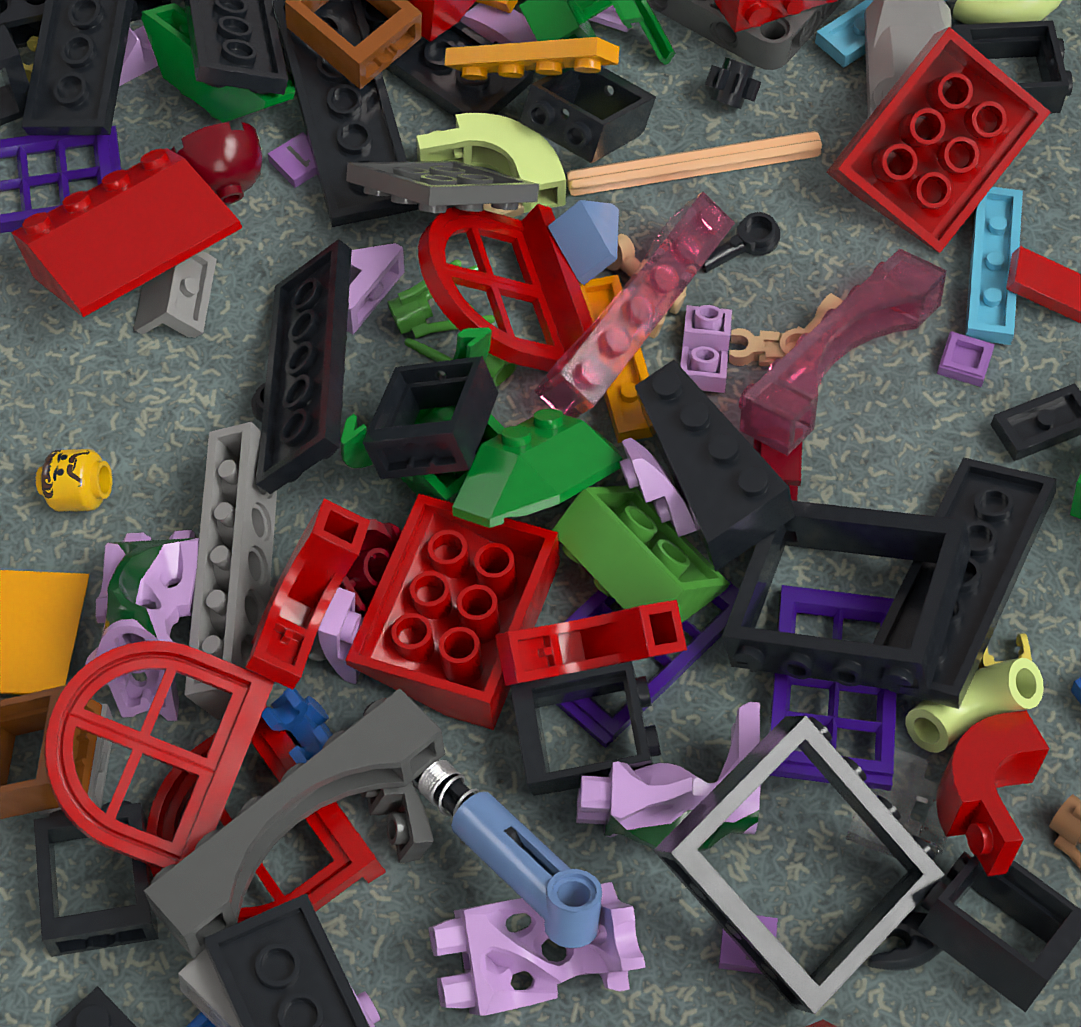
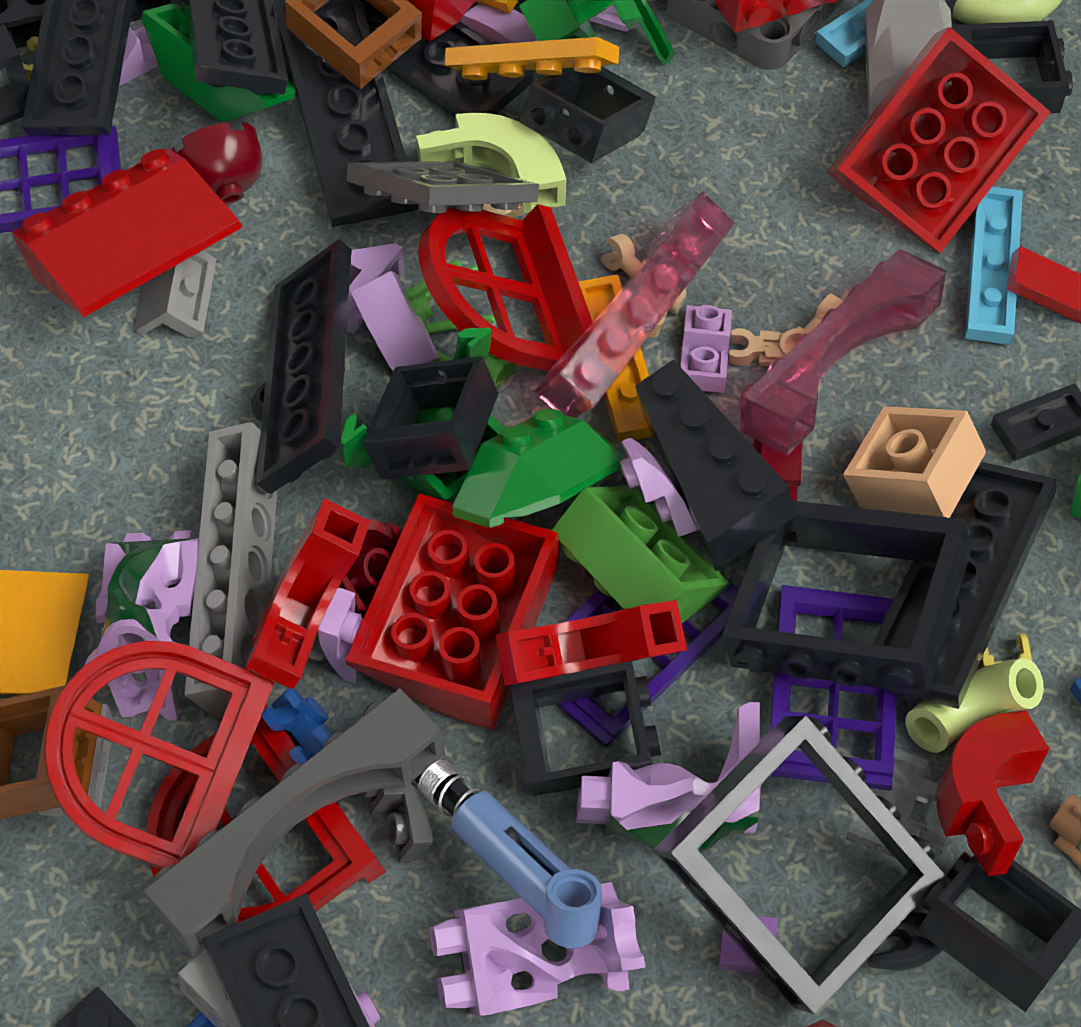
(74, 480): yellow head -> none
(94, 928): black window -> none
(294, 160): medium lavender tile -> none
(393, 322): none -> lavender slope
(587, 237): medium blue slope -> none
(693, 163): light nougat axle -> none
(733, 83): black gear -> none
(755, 235): black plate -> none
(915, 461): none -> light nougat brick
(965, 359): medium lavender tile -> none

